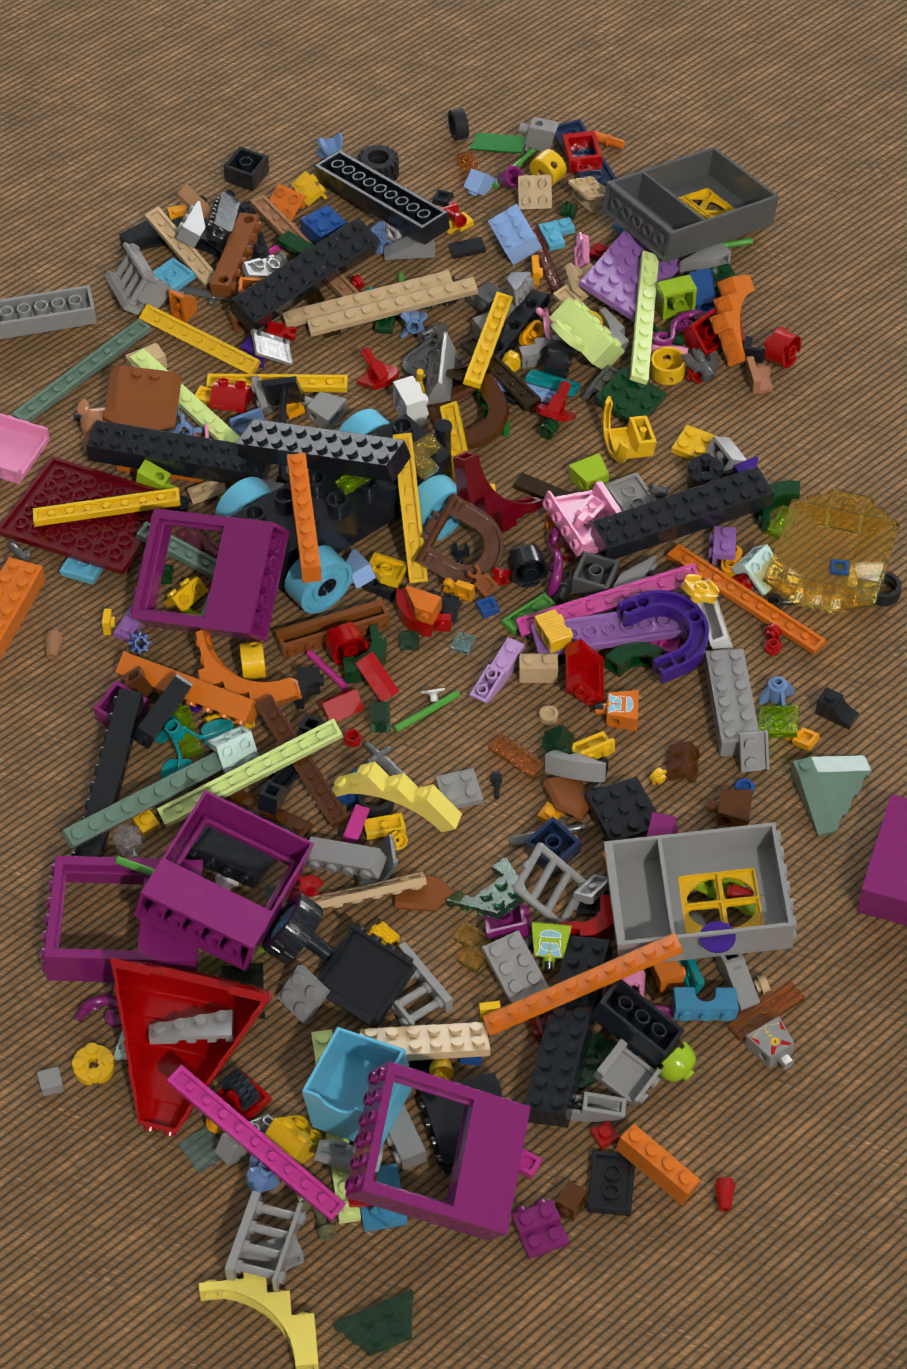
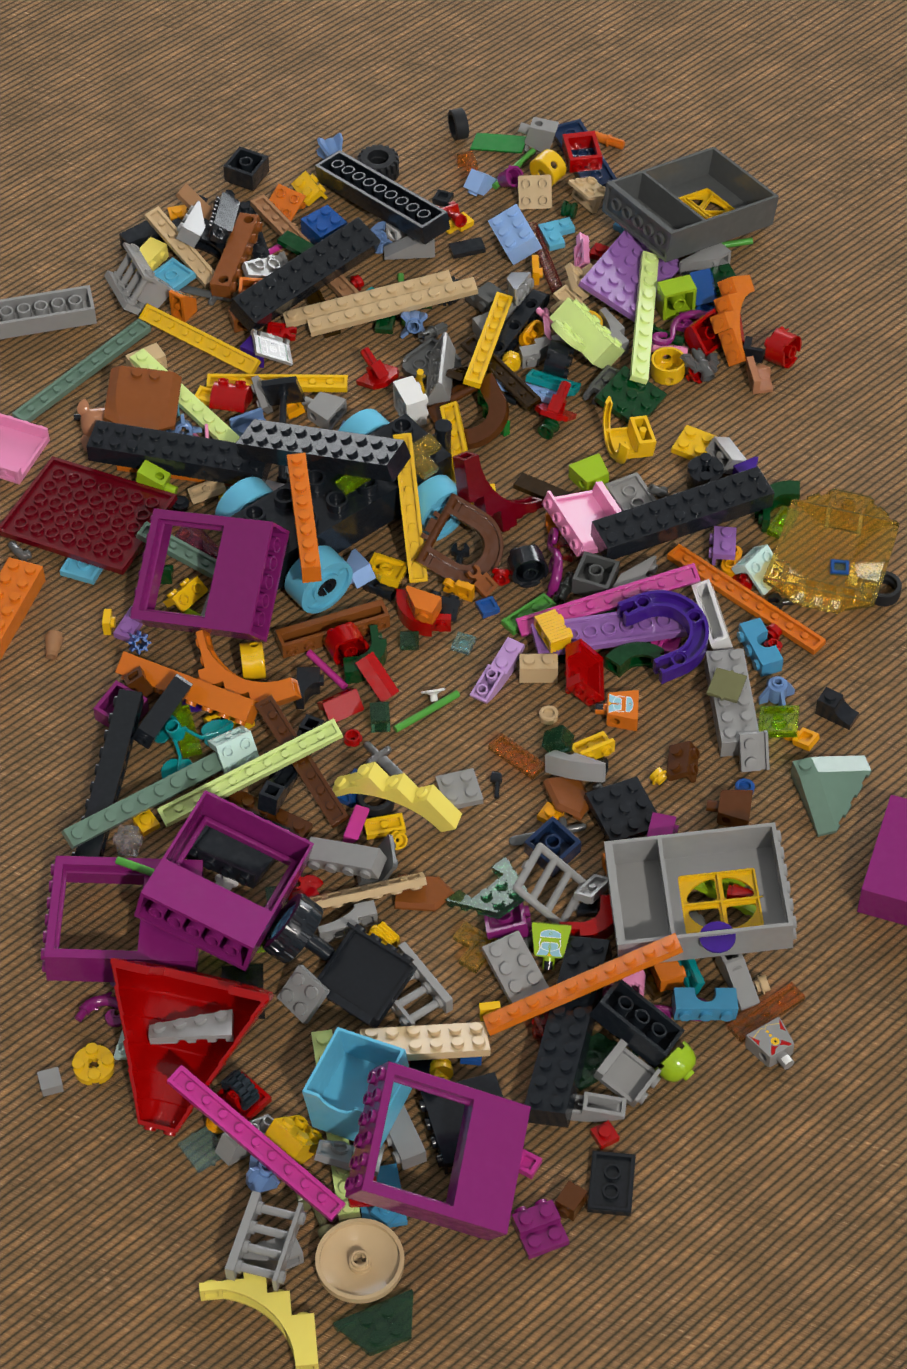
(106, 507): yellow plate -> none
(154, 252): none -> light yellow brick
(359, 1260): none -> tan dish
(362, 914): none -> light grey slope
(588, 511): bright pink hinge -> none
(658, 1164): orange brick -> none
(700, 590): yellow plate -> none
(724, 1192): red cone -> none
(726, 685): none -> olive piece
(764, 659): none -> dark azure arch

